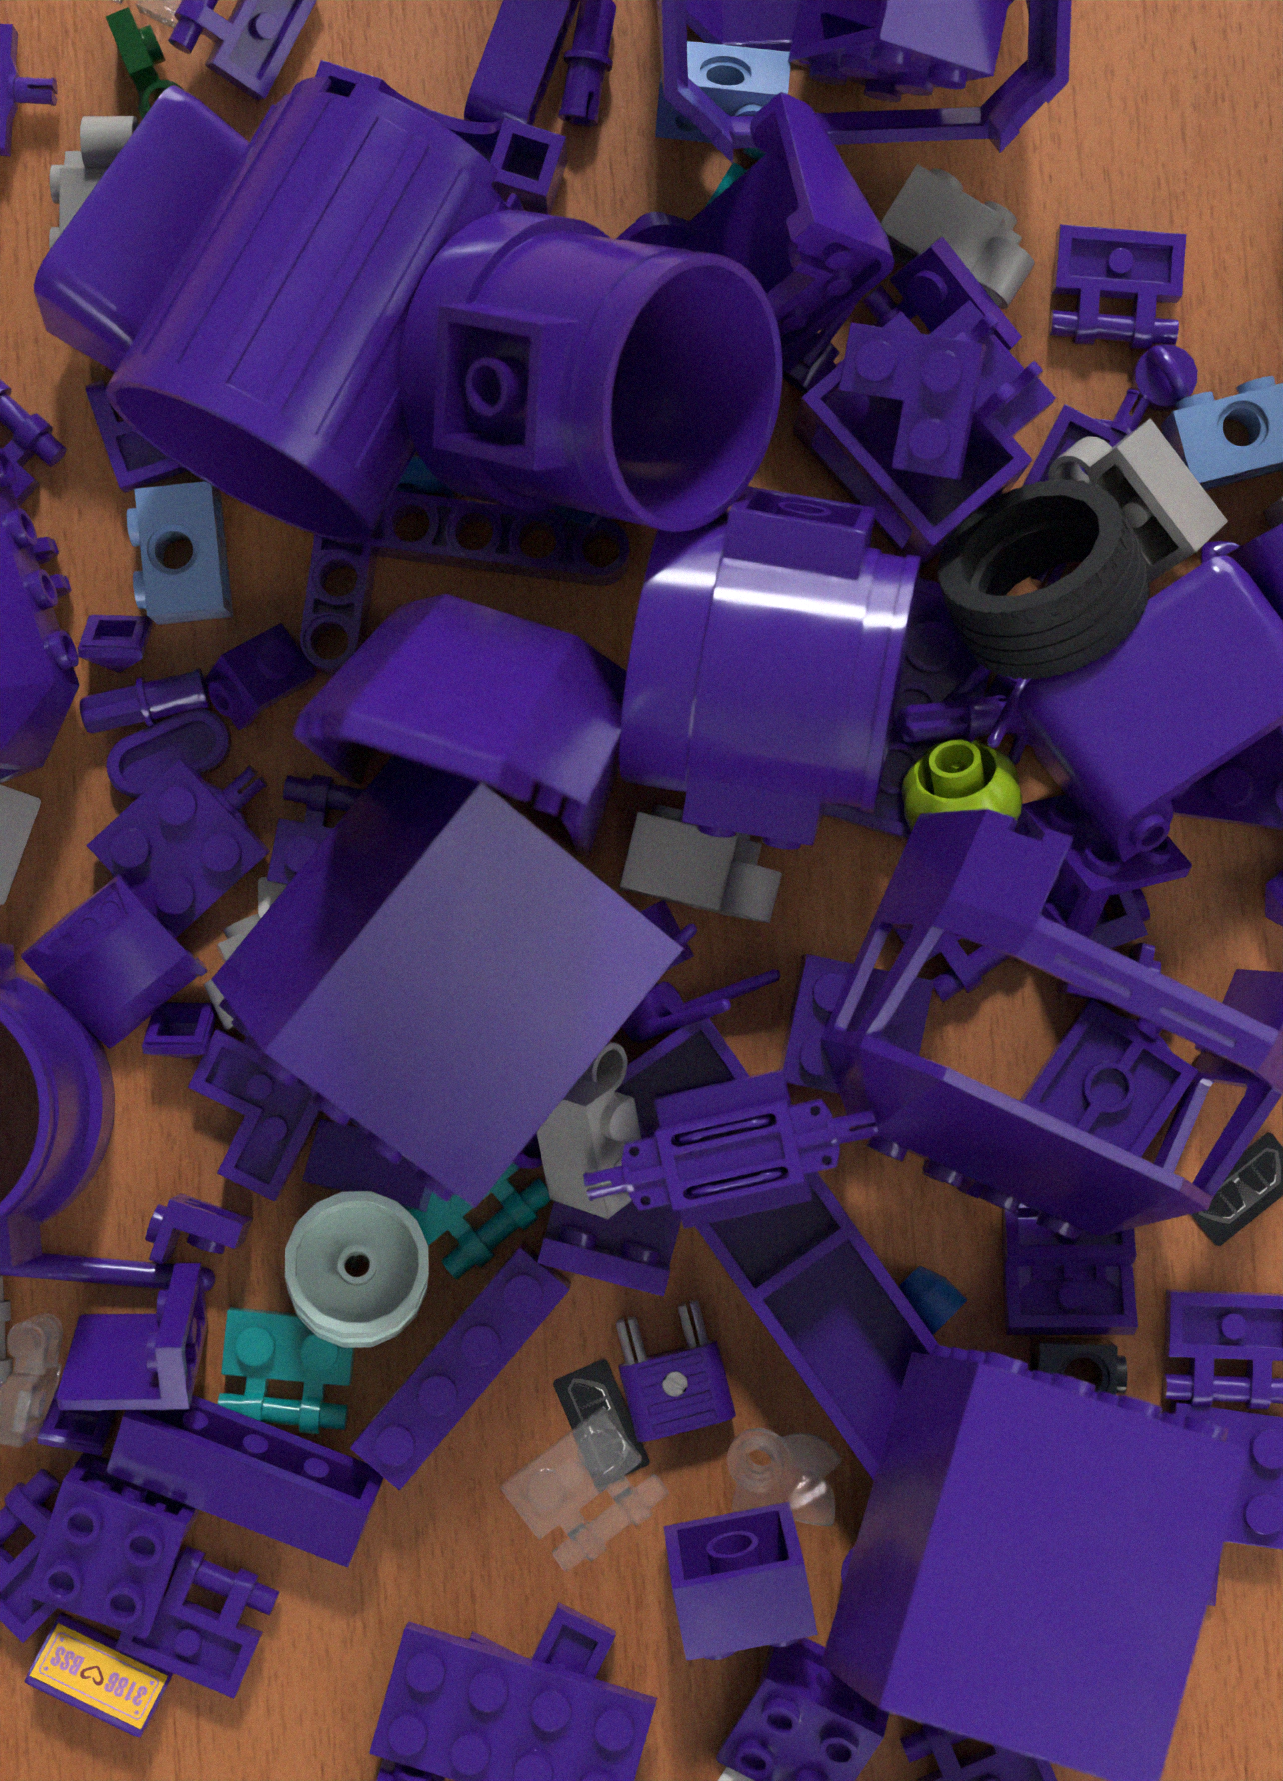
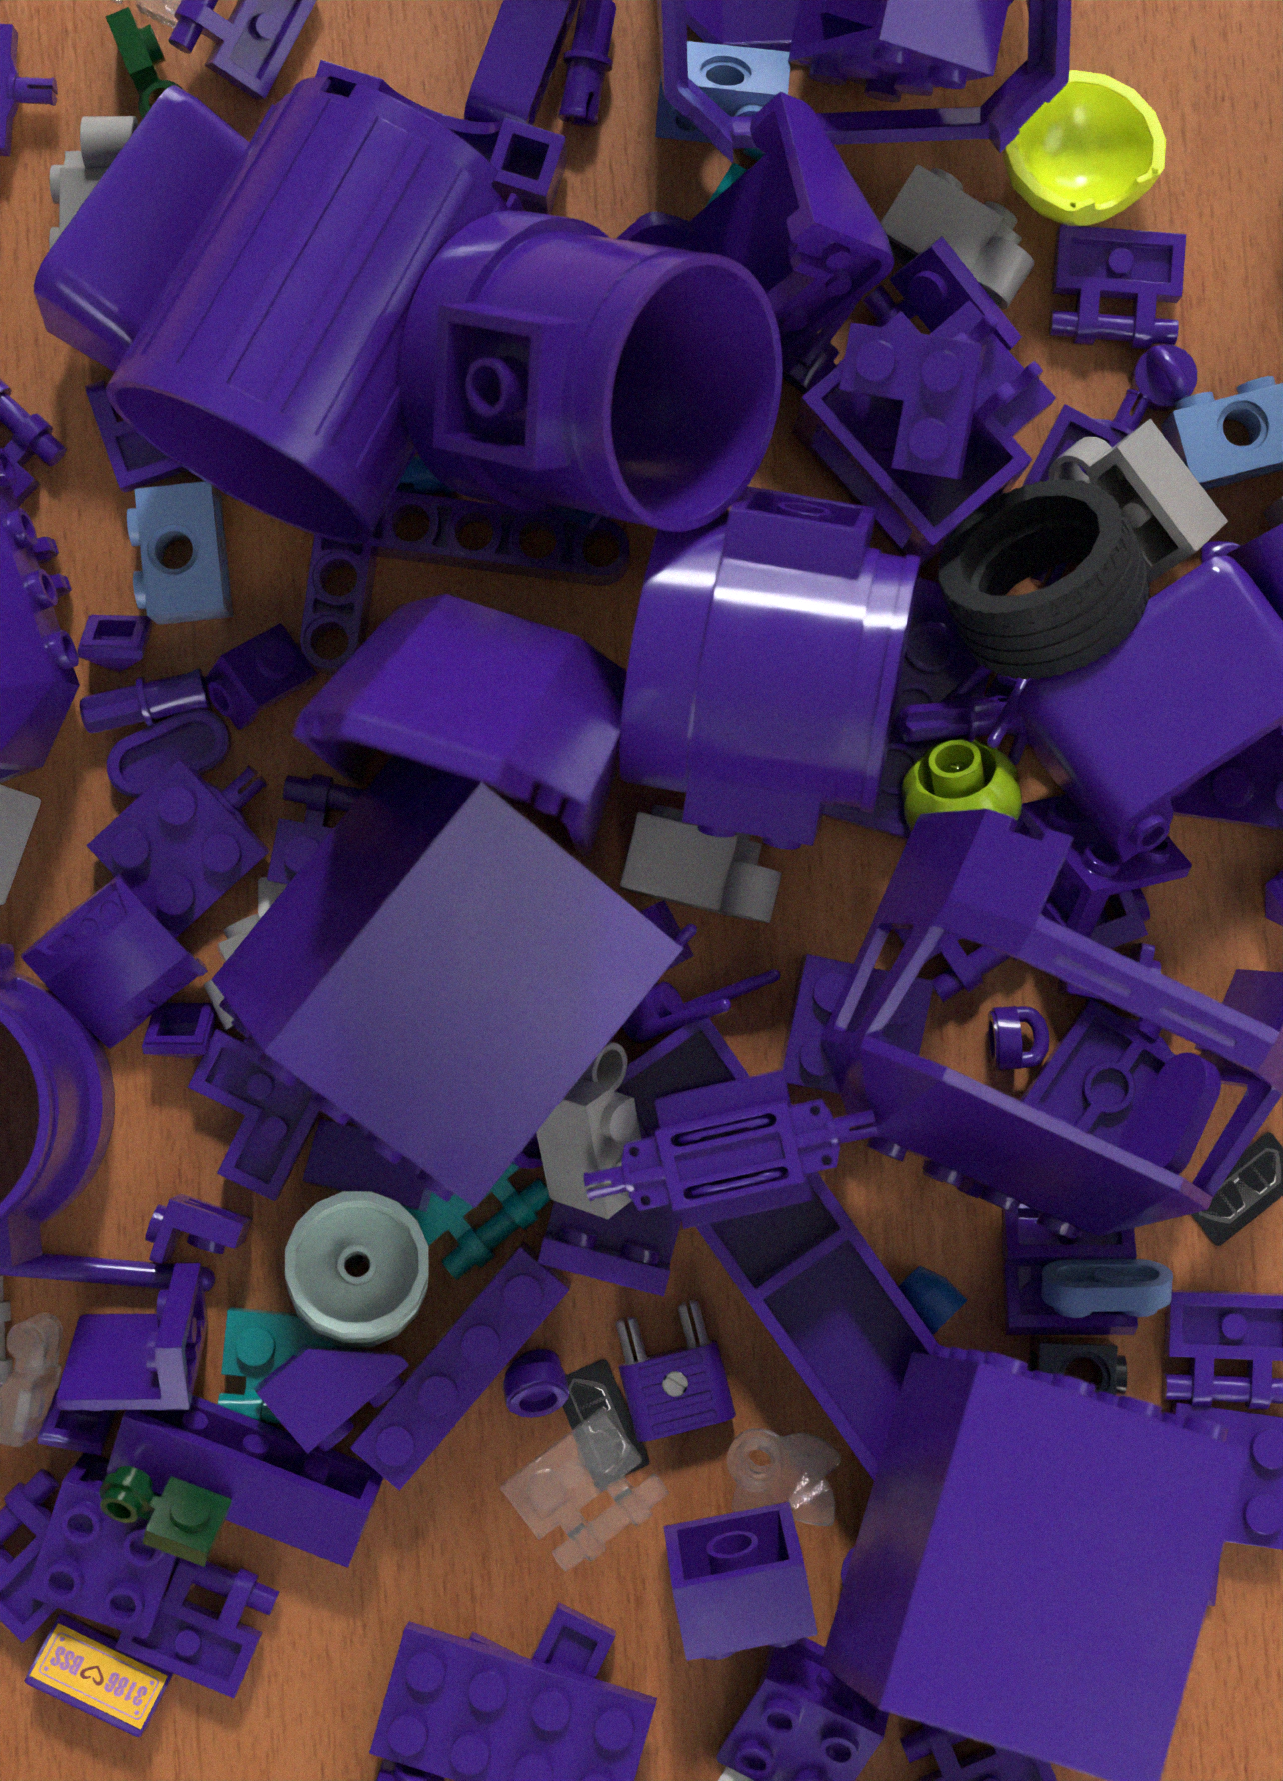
(181, 1520): none -> dark green plate
(325, 1386): none -> dark purple slope
(535, 1384): none -> dark purple tile
(1006, 1037): none -> dark purple tile
(1087, 151): none -> neon yellow cylinder
(1106, 1285): none -> medium blue plate
(1176, 1112): none -> dark purple tile

